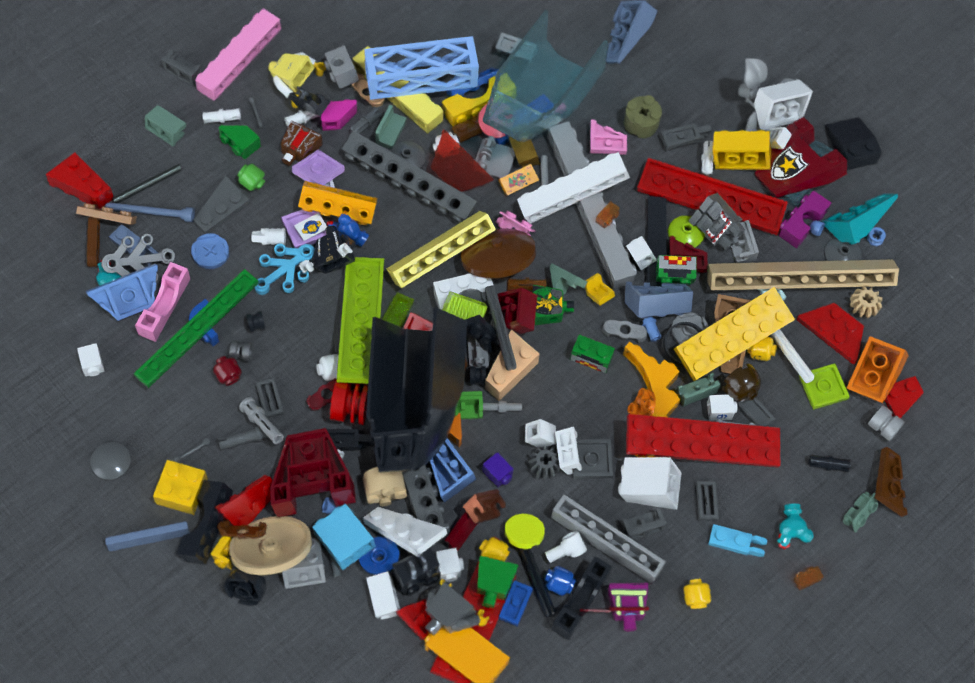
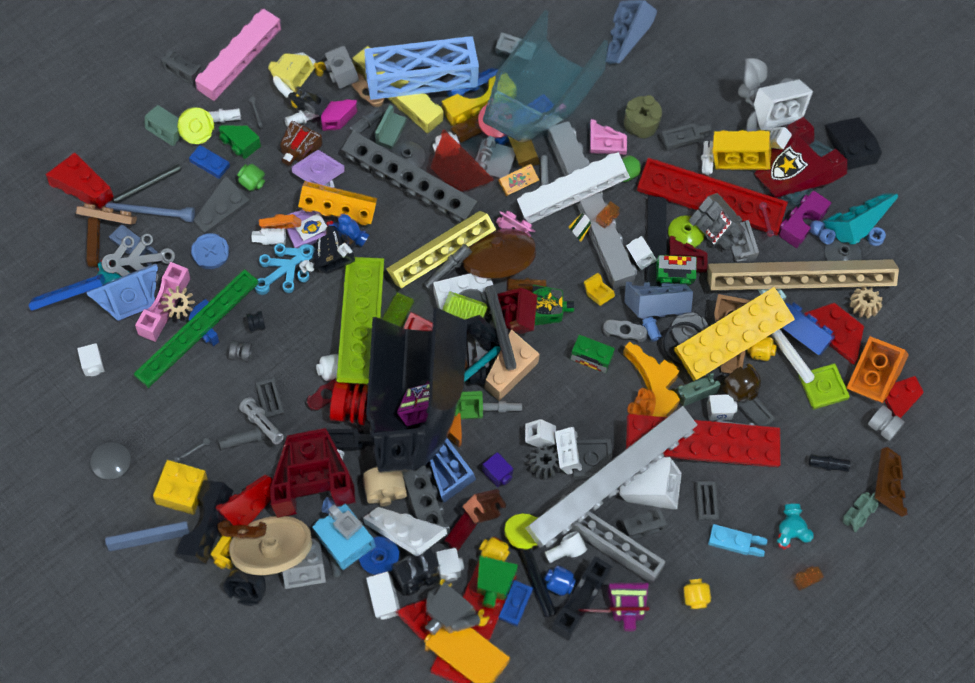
(67, 291): none -> blue tile
(180, 308): none -> tan gear
(195, 125): none -> neon yellow tile
(209, 161): none -> blue plate
(227, 370): dark red head -> none
(280, 221): none -> orange plate
(345, 523): none -> light grey plate
(415, 404): none -> magenta torso
(453, 261): none -> dark grey pin
(481, 362): none -> teal bar
(563, 279): sand green slope -> none
(580, 226): none -> sticker
(610, 477): none -> light grey brick
(632, 166): none -> bright green head
(763, 206): none -> clear pink hinge
(808, 331): none -> blue brick
(831, 236): none -> medium blue hinge

